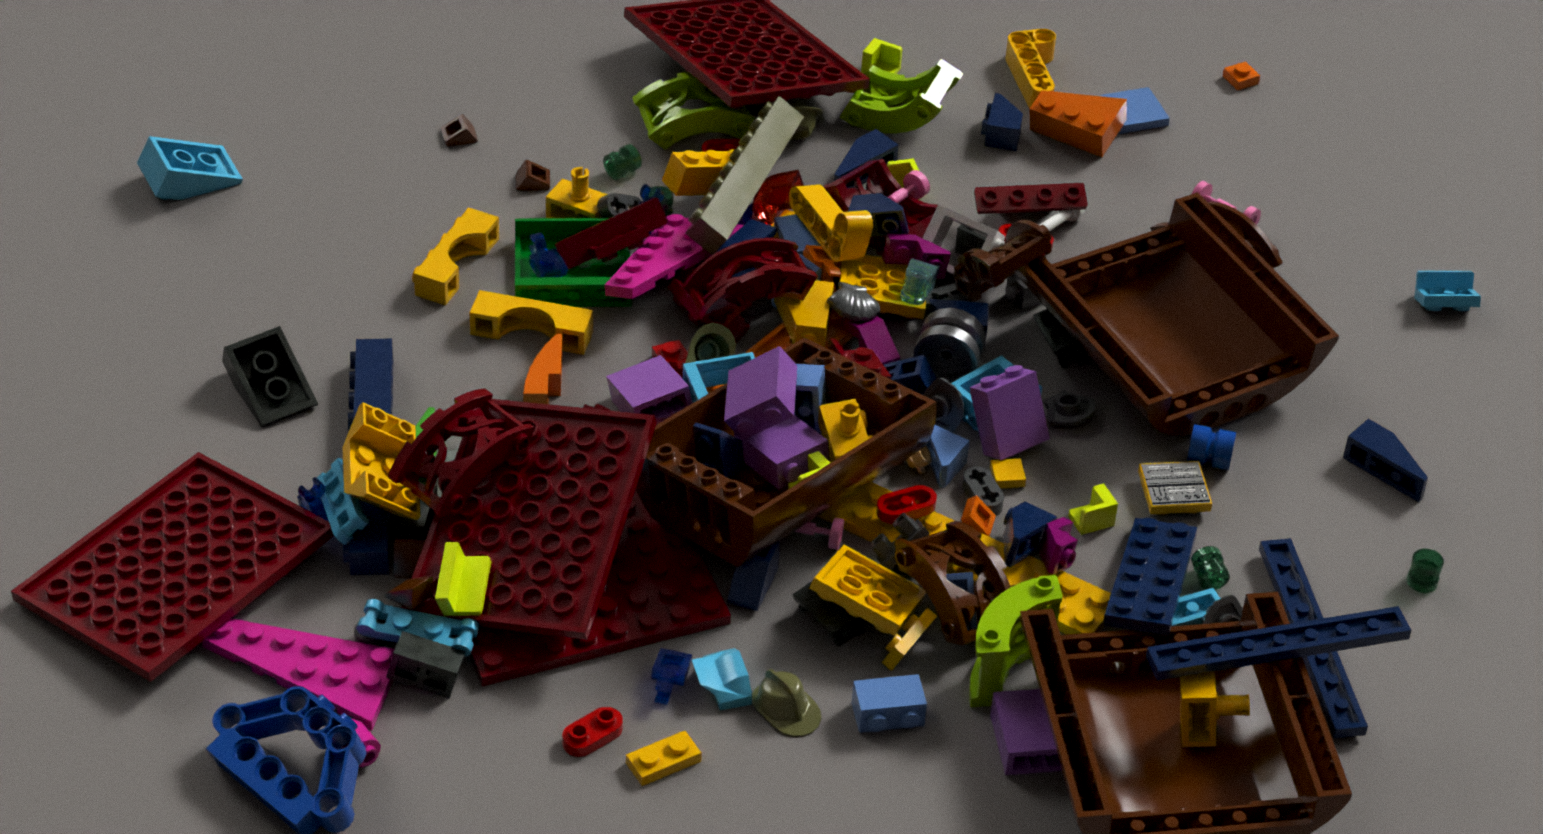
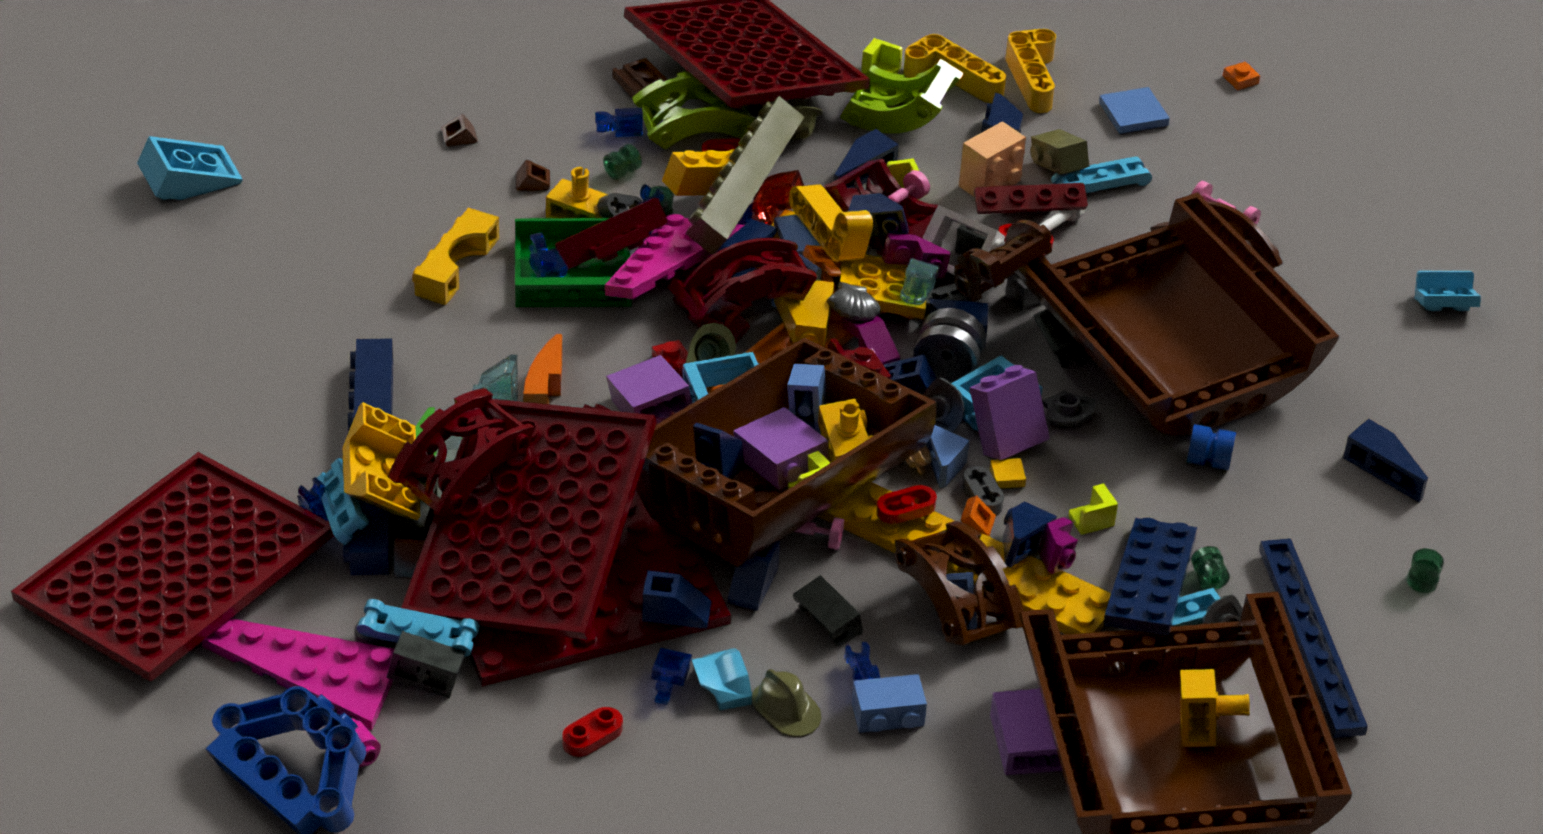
(268, 376): pearl dark grey slope -> none
(412, 591): reddish brown slope -> none
(462, 582): neon yellow panel -> none
(499, 314): yellow arch -> none
(501, 379): none -> clear light blue slope
(625, 122): none -> clear blue plate
(637, 75): none -> reddish brown plate
(663, 758): yellow plate -> none
(674, 601): none -> dark blue slope
(761, 393): medium lavender brick -> none
(861, 663): none -> clear blue plate
(868, 590): yellow plate -> none
(900, 645): yellow plate -> none
(908, 529): dark grey hips -> none
(978, 76): none -> yellow beam
(992, 158): none -> light nougat brick
(1000, 634): lime fence -> none
(1059, 151): none -> olive brick
(1079, 119): orange wedge -> none
(1108, 175): none -> medium azure plate
(1174, 487): tile -> none
(1277, 643): dark blue plate -> none

